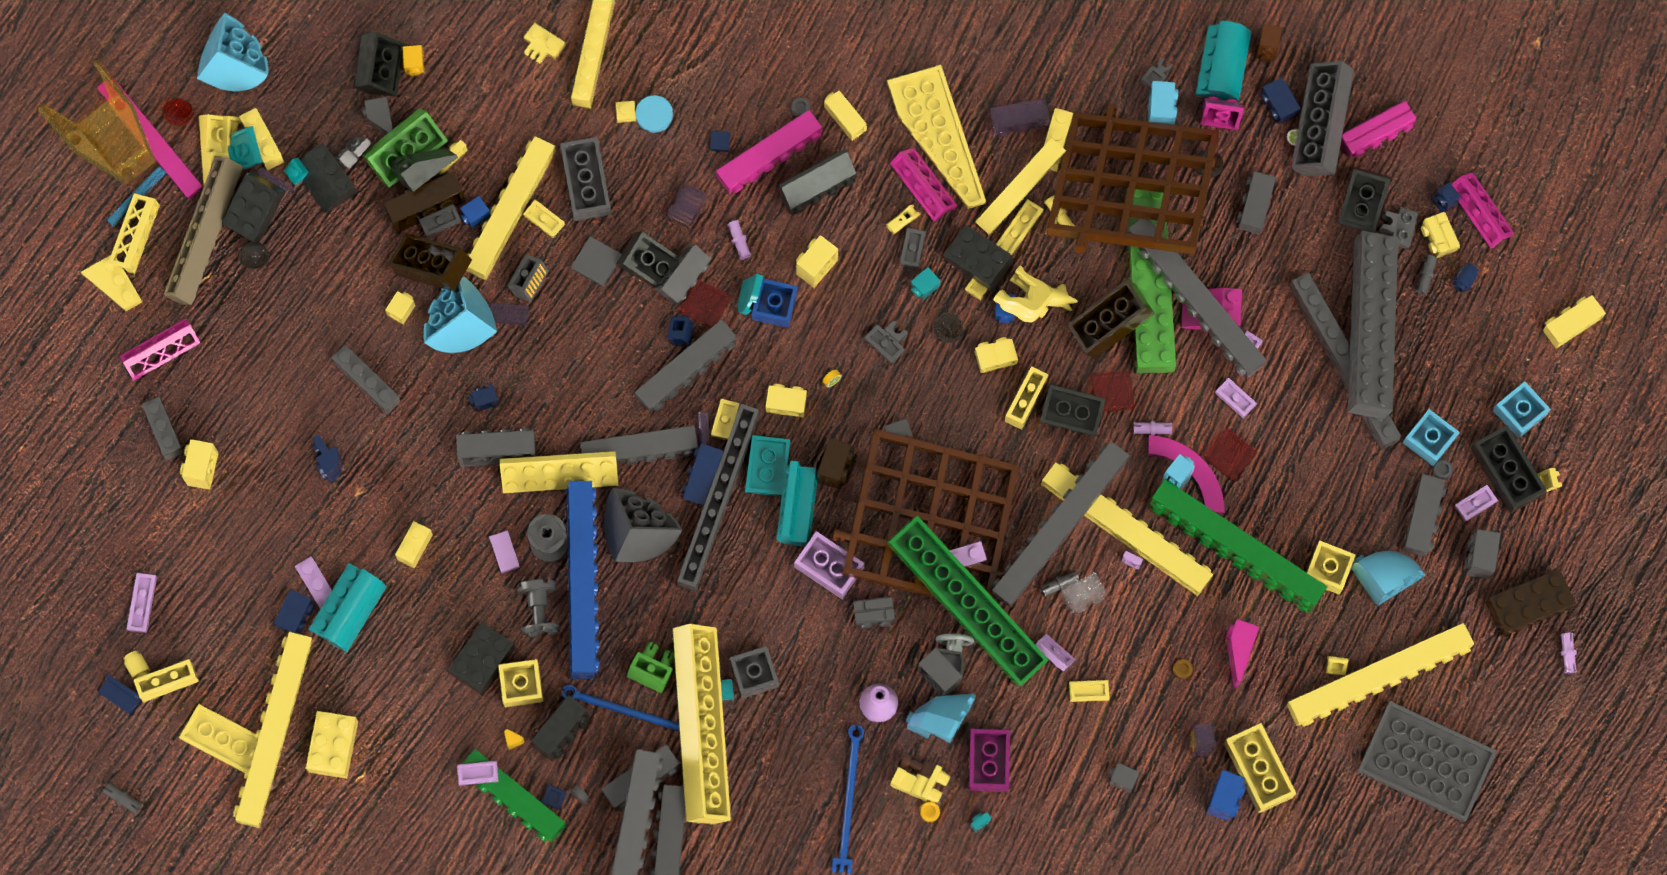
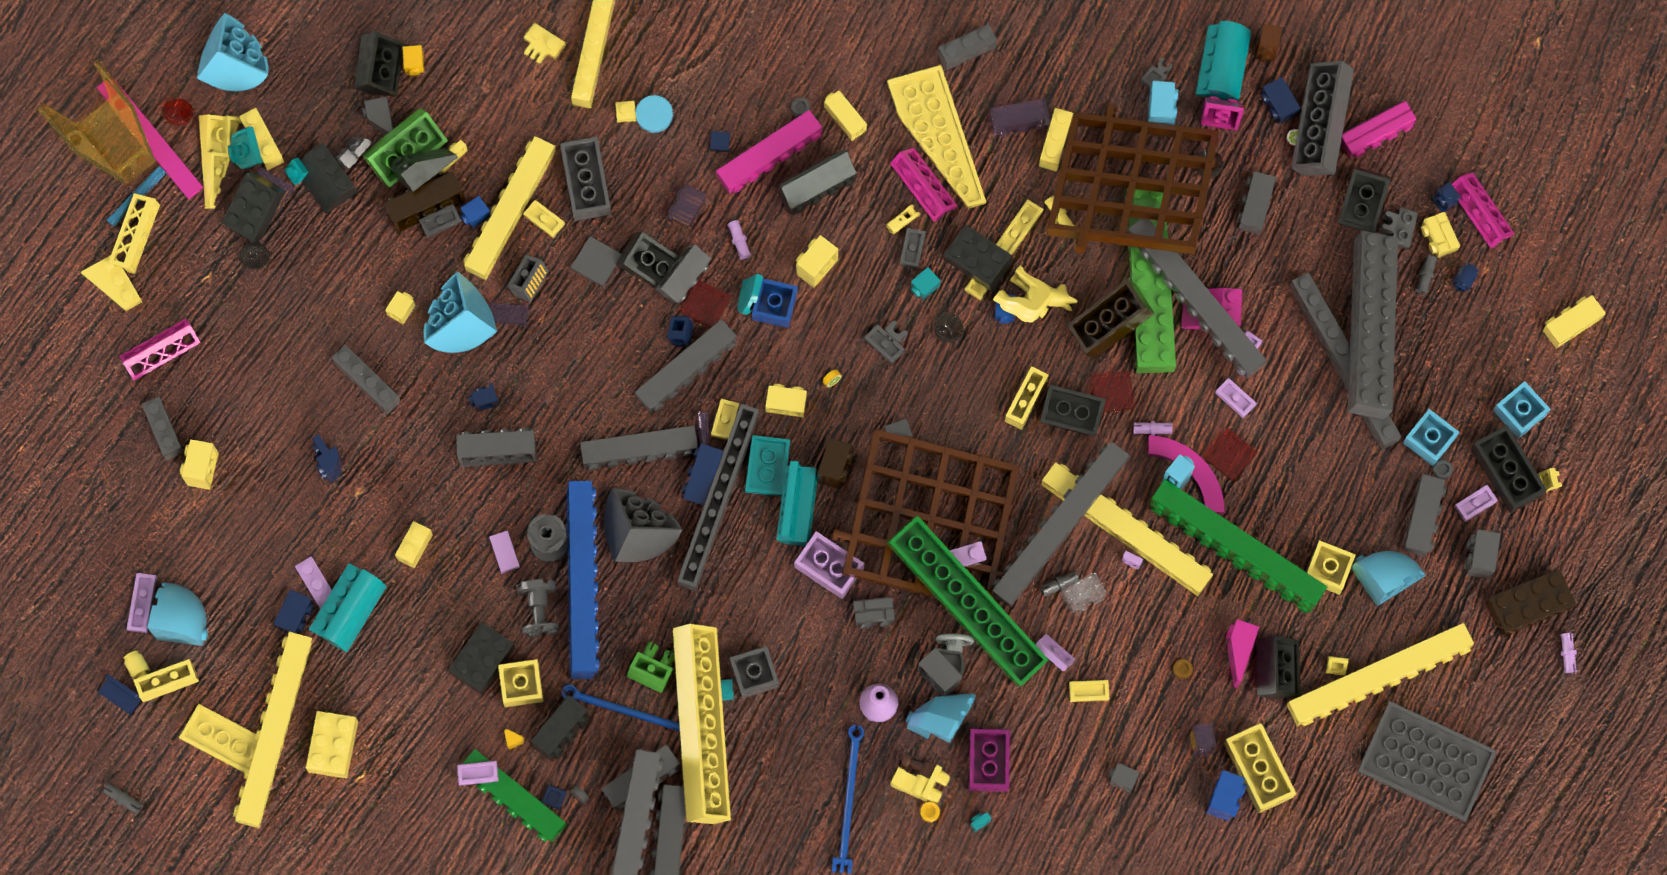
(178, 616): none -> medium azure brick
(203, 230): dark tan brick -> none
(429, 262): dark brown brick -> none
(556, 471): light yellow plate -> none
(967, 47): none -> dark grey brick
(996, 355): light yellow brick -> none
(1020, 186): light yellow tile -> none
(1278, 667): none -> pearl dark grey slope

